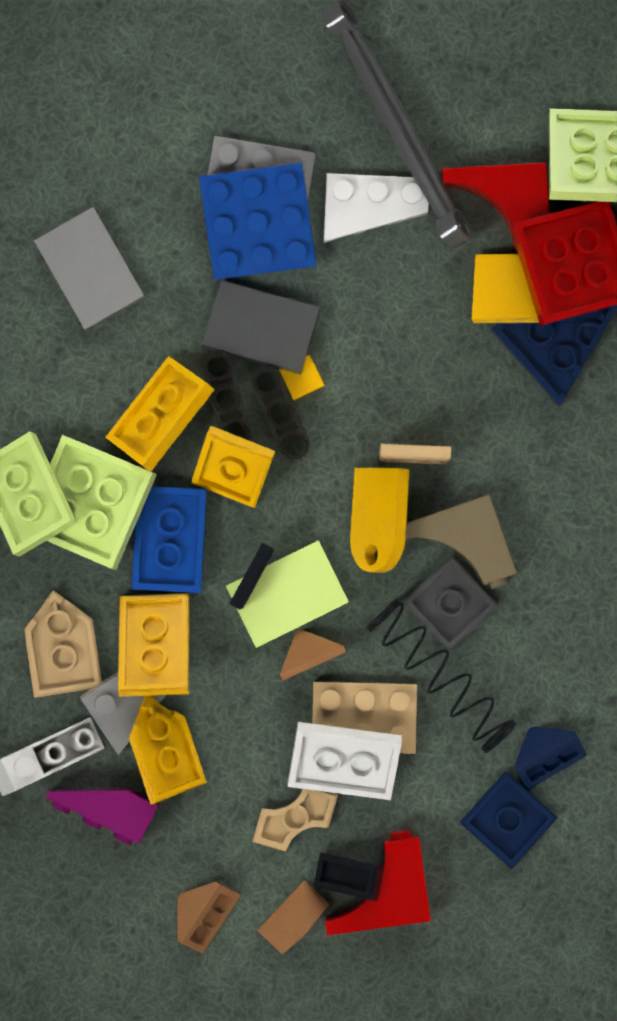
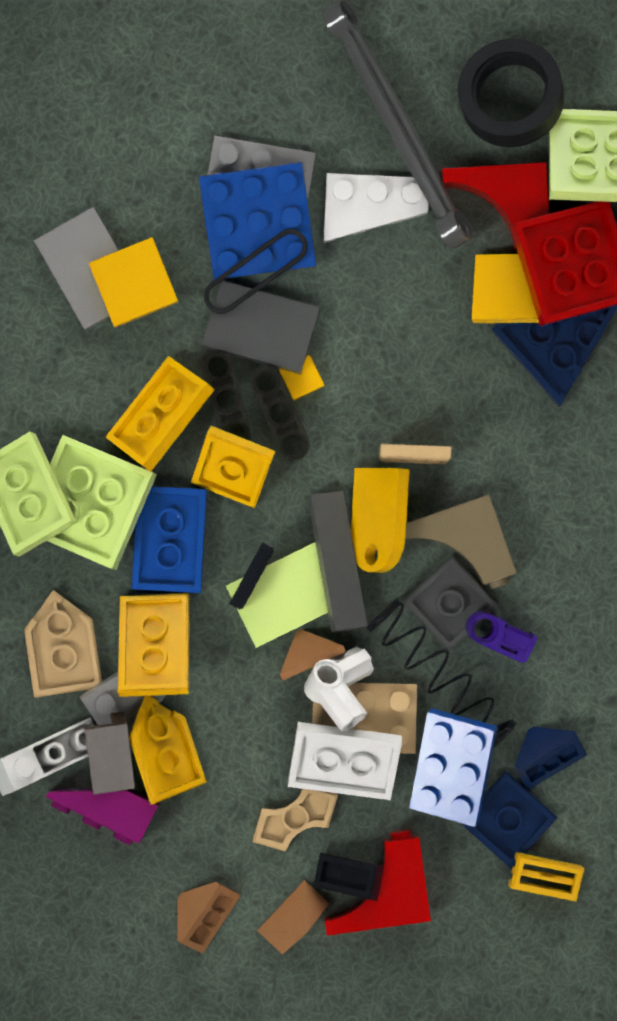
(110, 755): none -> panel
(133, 282): none -> yellow tile
(247, 259): none -> black piece
(335, 694): none -> white piece
(337, 561): none -> dark grey tile
(453, 767): none -> plate
(502, 54): none -> black tyre
(503, 637): none -> dark purple piece
(519, 871): none -> yellow tile

